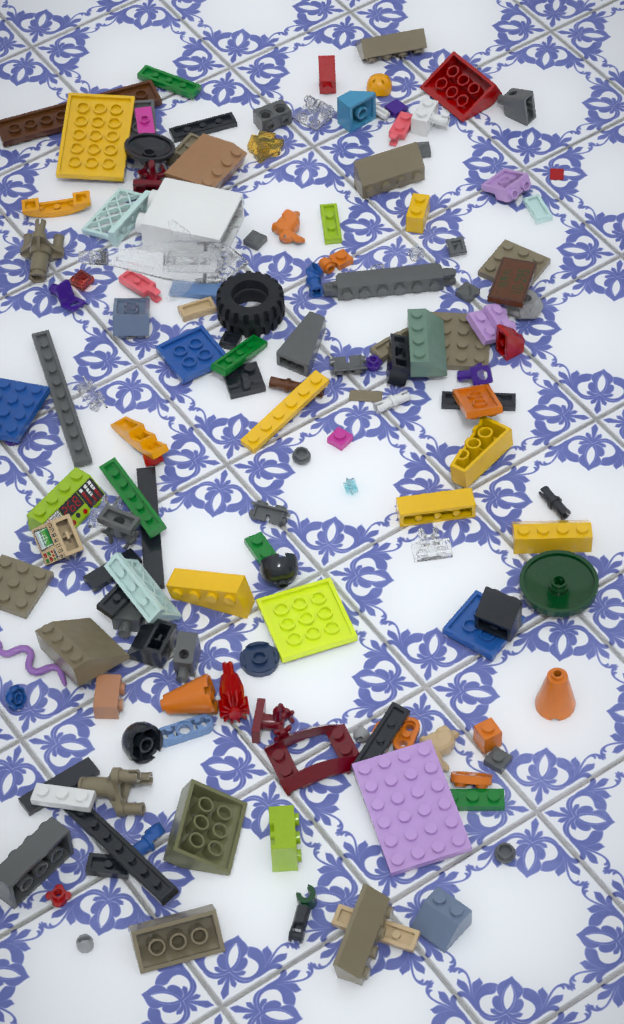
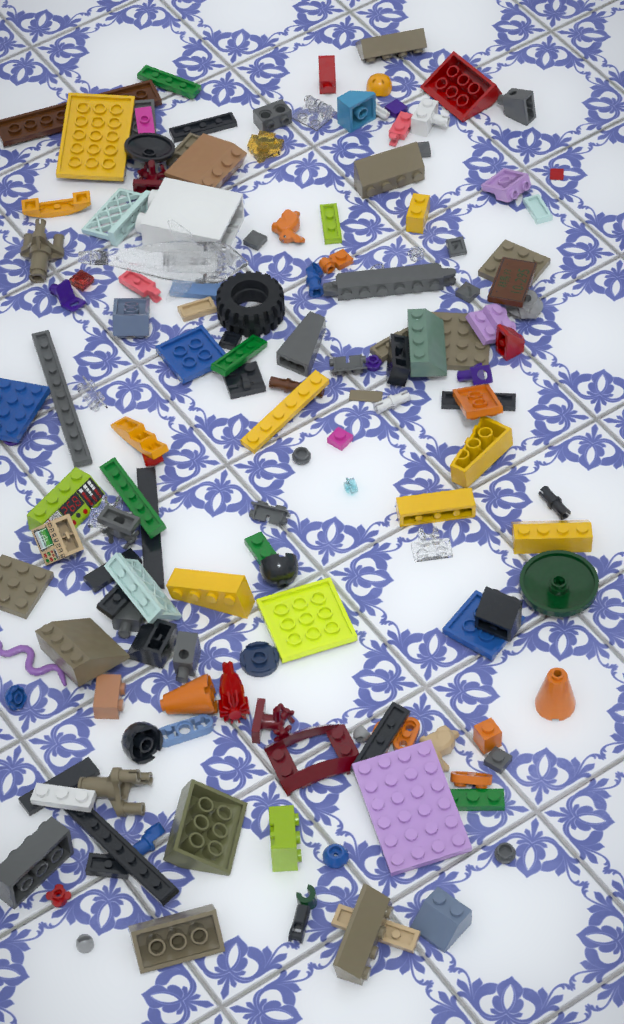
(335, 861): none -> blue plate

